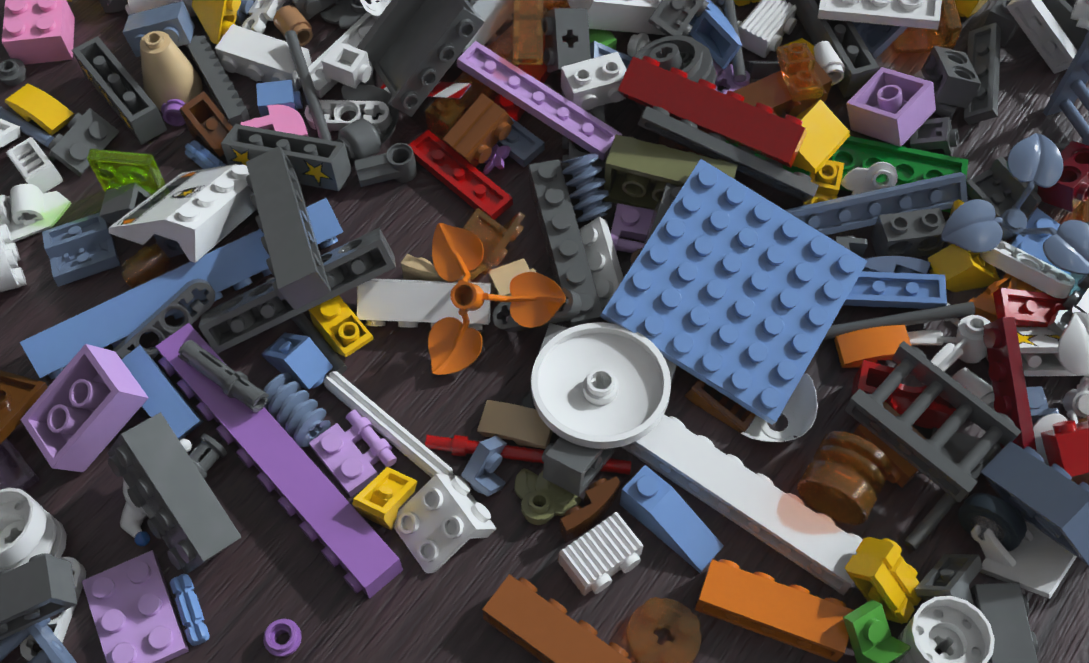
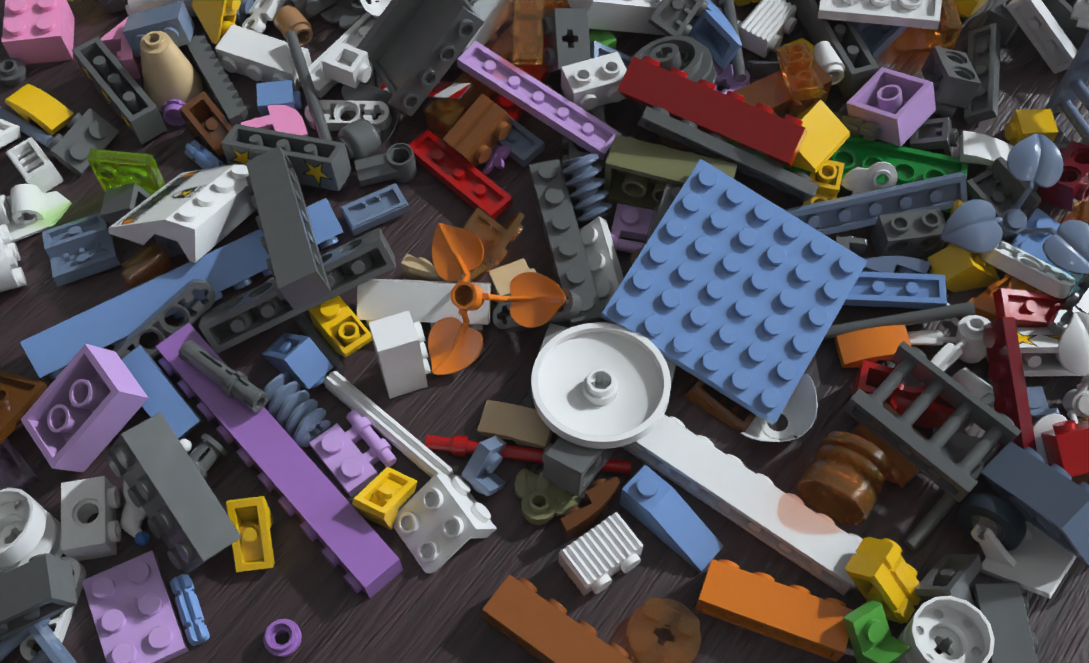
(79, 502): none -> white brick
(120, 48): none -> bright pink slope
(253, 523): none -> yellow slope
(374, 209): none -> sand blue plate
(400, 353): none -> white brick
(636, 43): white plate -> none
(858, 127): none -> dark grey axle
(982, 148): none -> white slope
(1028, 122): none -> yellow brick

